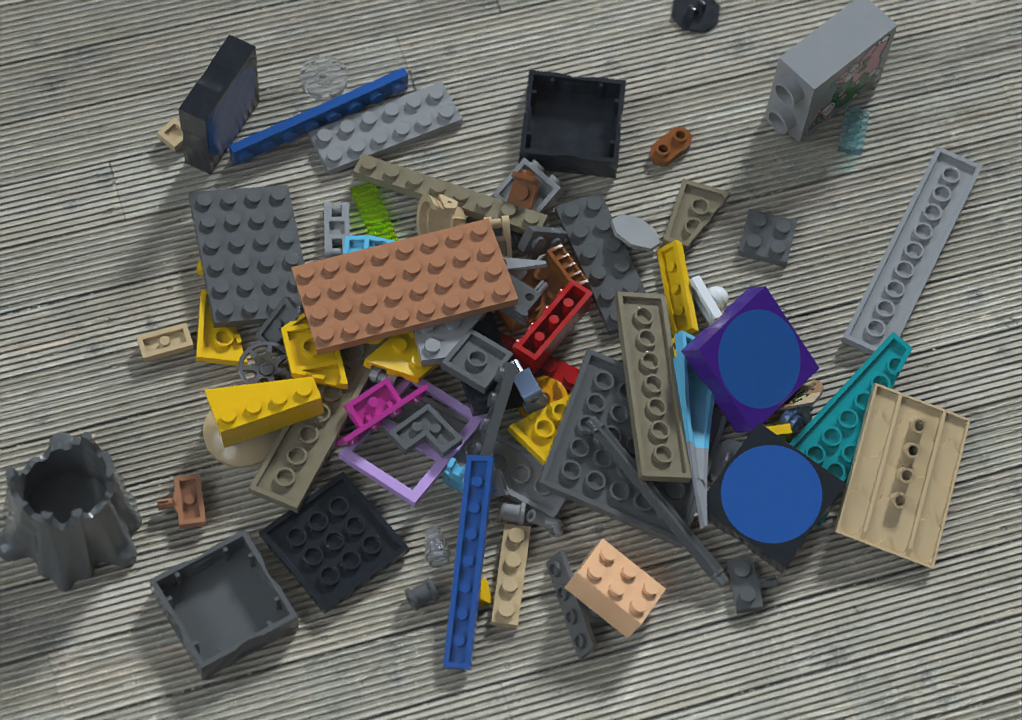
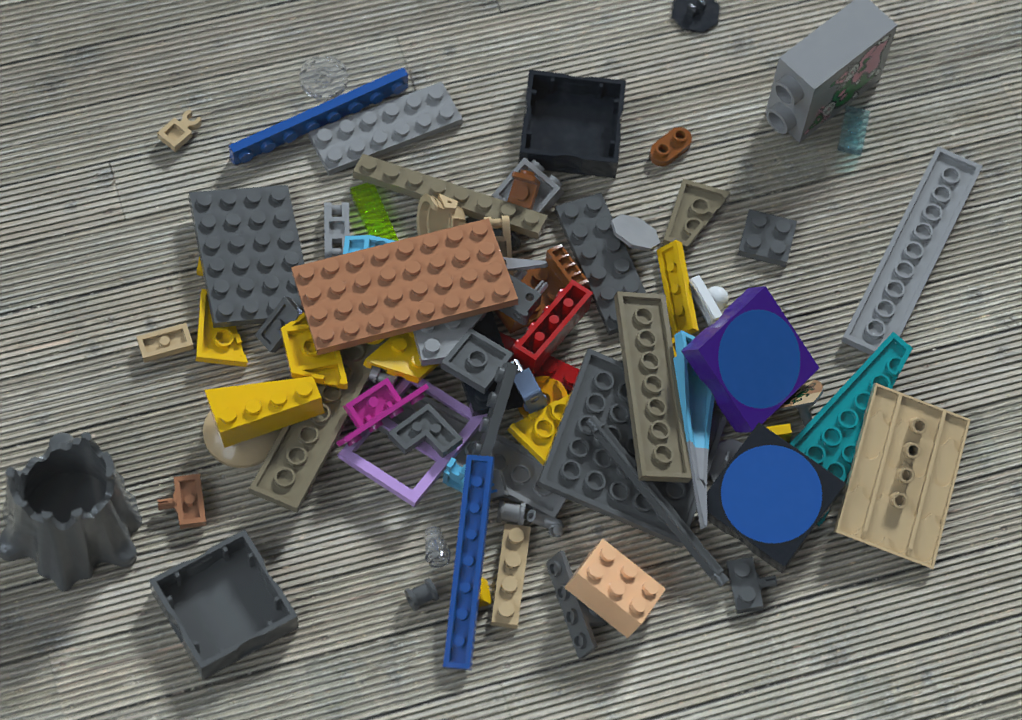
(219, 104): black tile -> none
(266, 368): dark grey wheel -> none
(334, 542): black plate -> none
(538, 240): dark grey plate -> none
(791, 417): medium blue plate -> none

